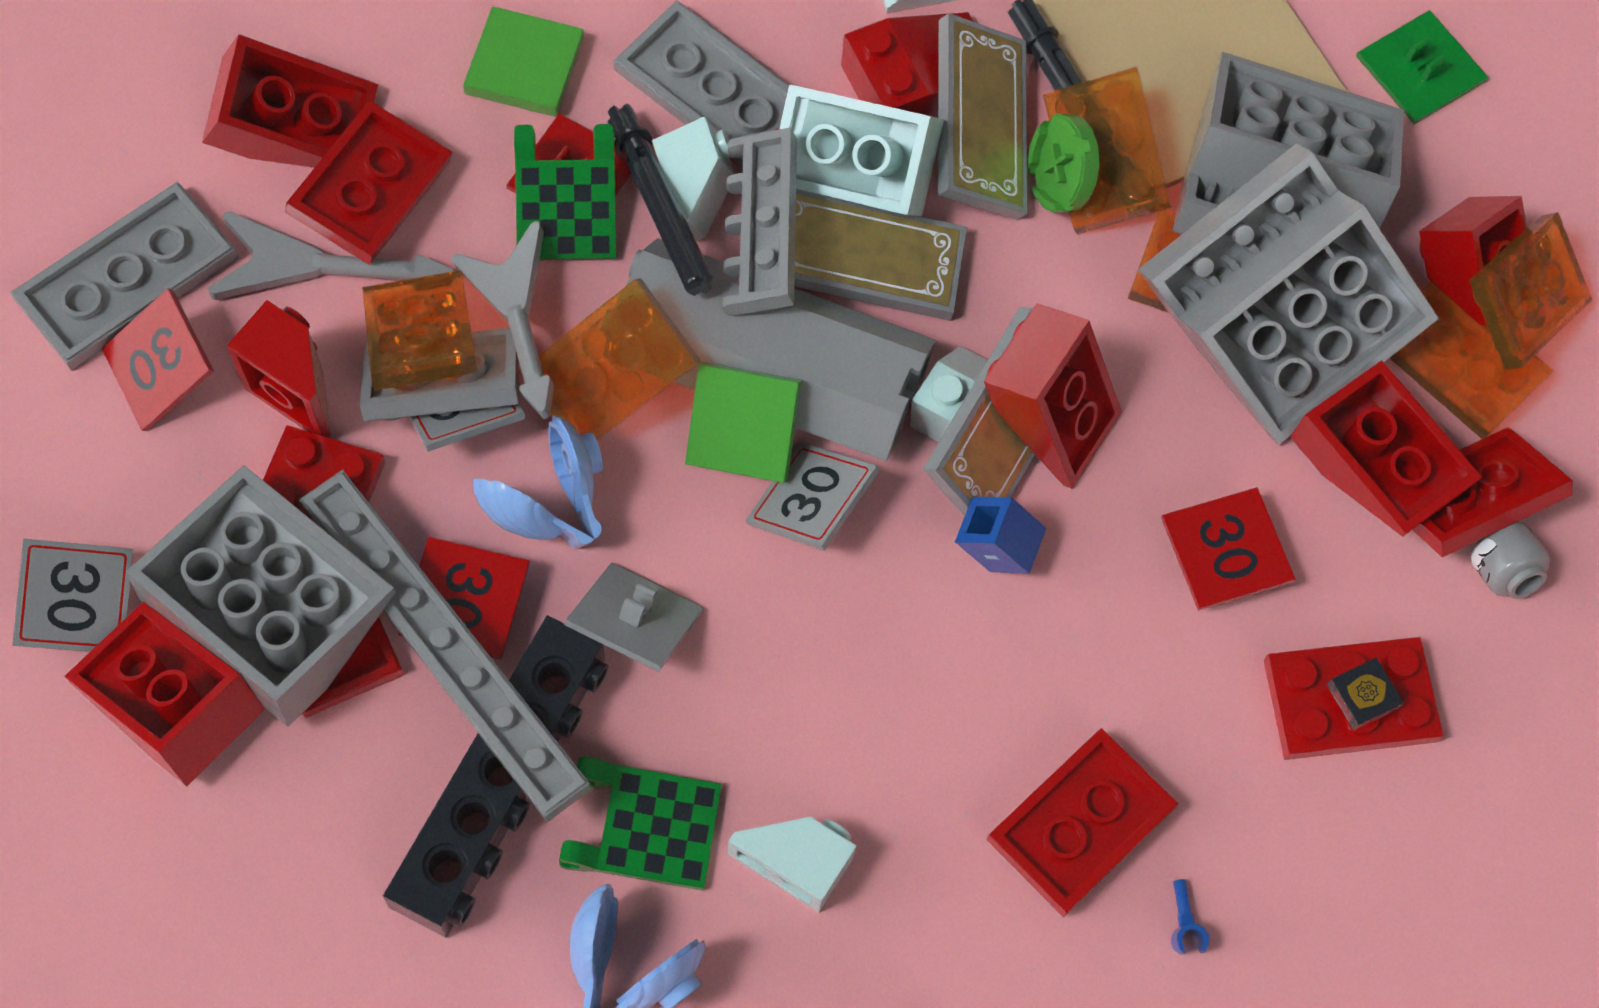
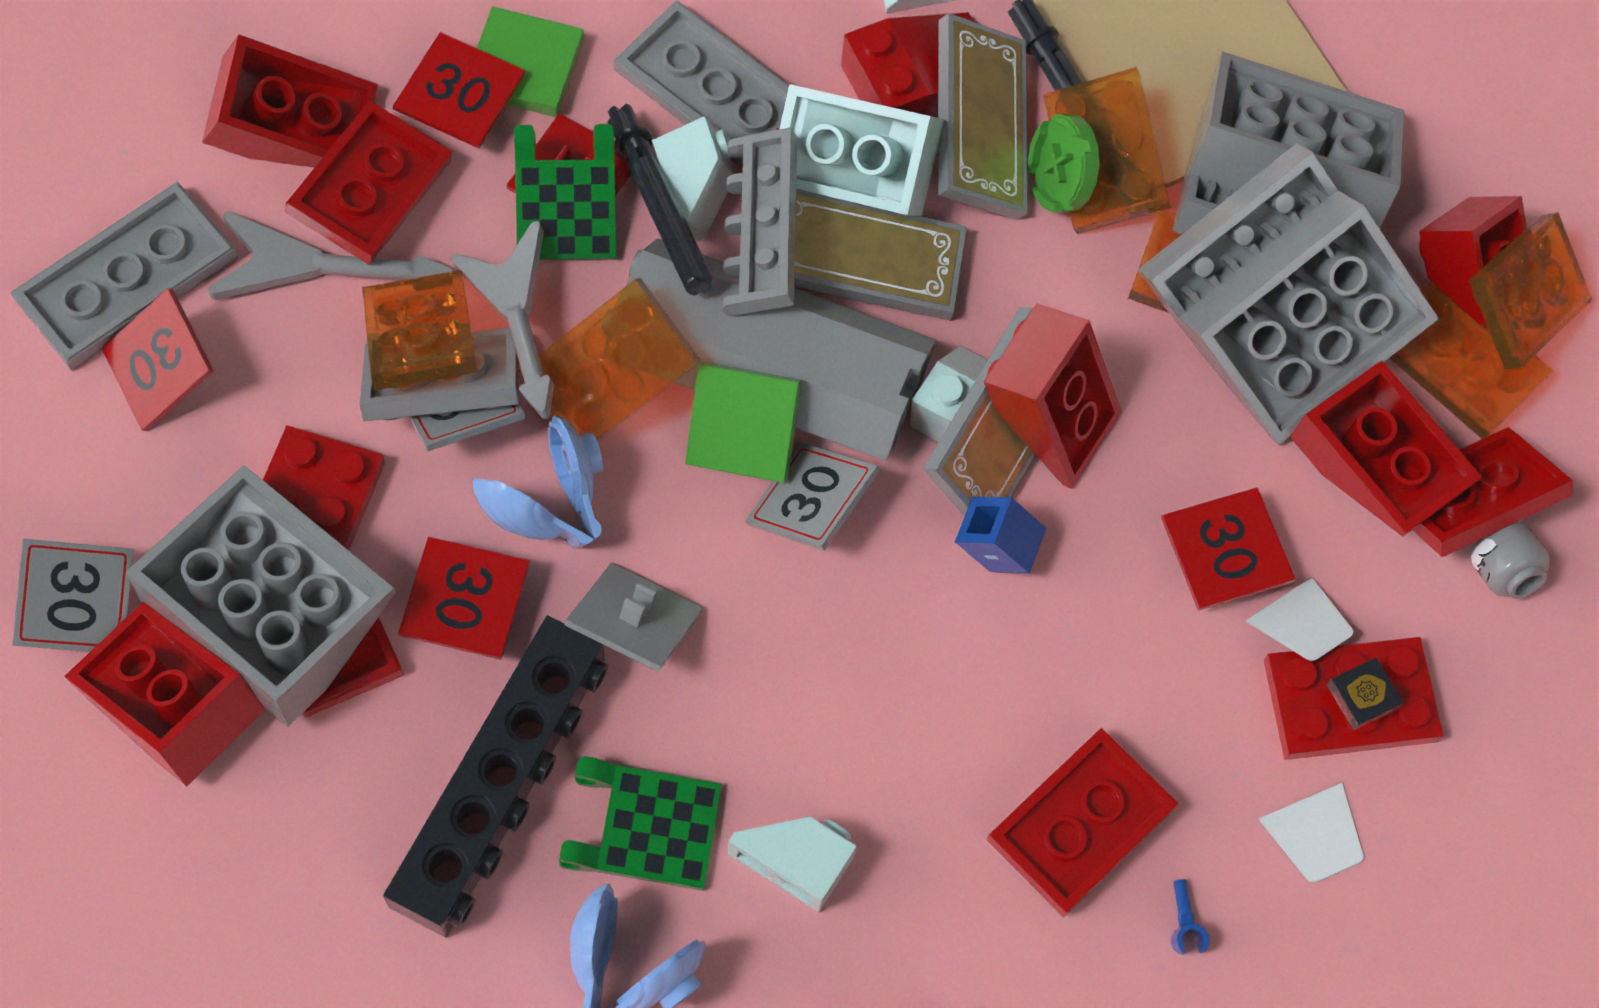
(282, 366): red slope -> none
(451, 651): light grey tile -> none
(459, 90): none -> red piece
(1304, 621): none -> white sticker
(1317, 834): none -> white sticker
(1421, 66): green piece -> none

